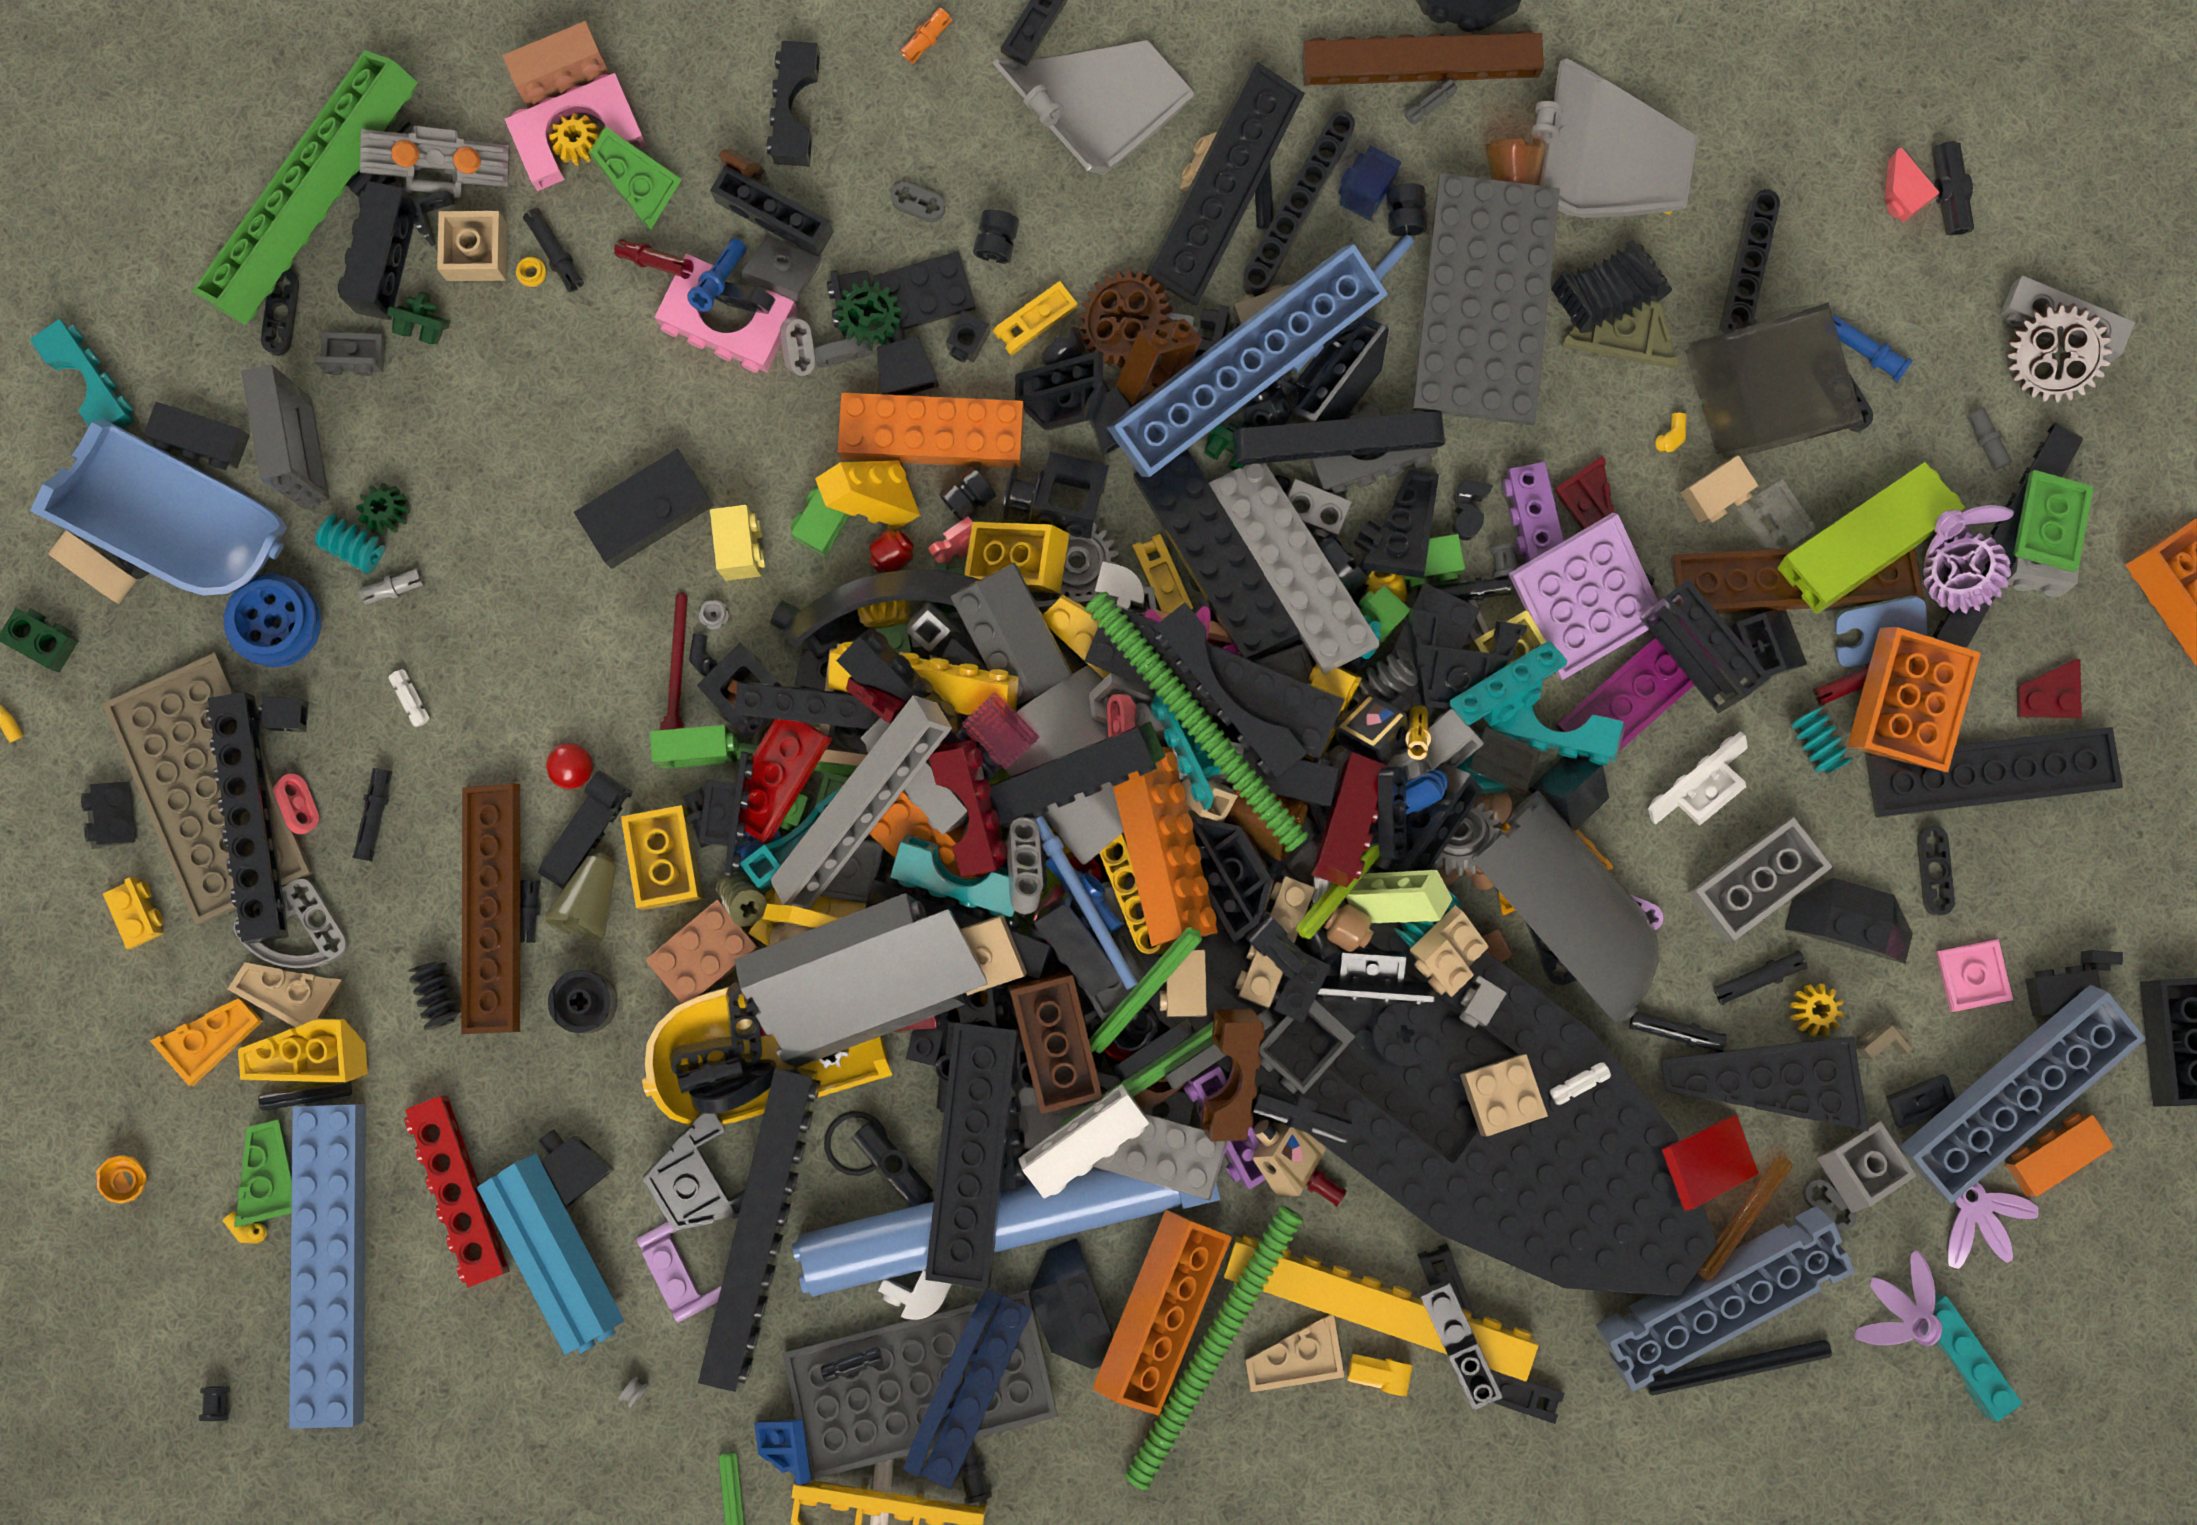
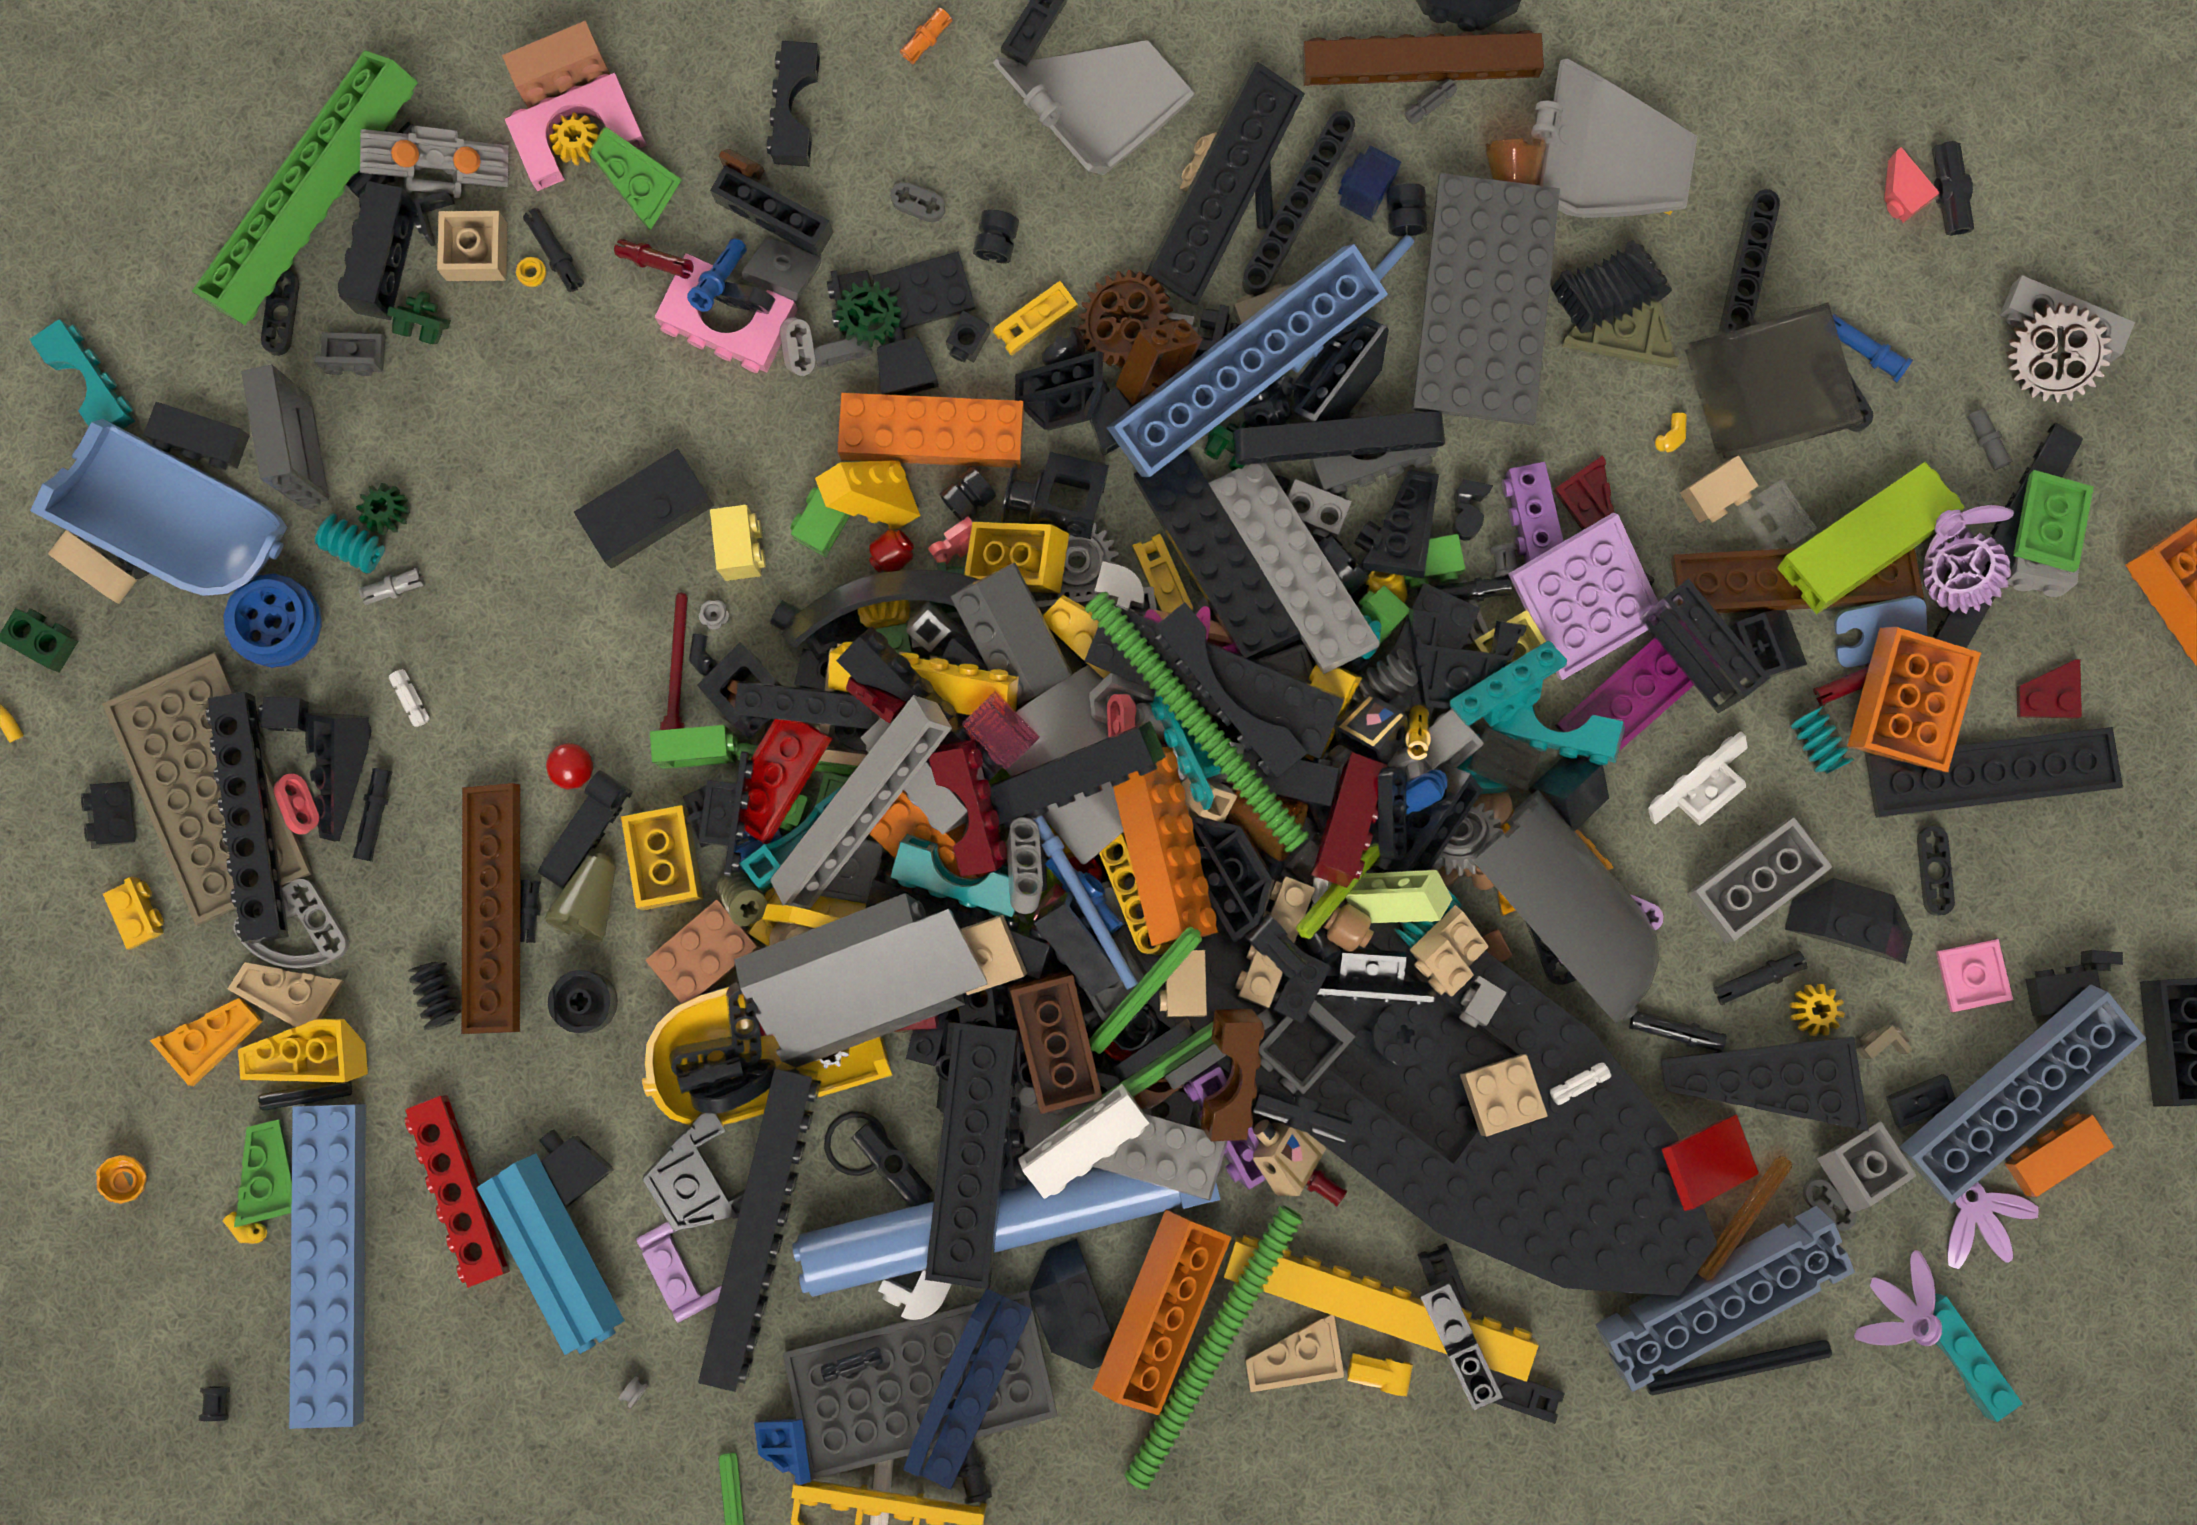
(340, 752): none -> black wedge

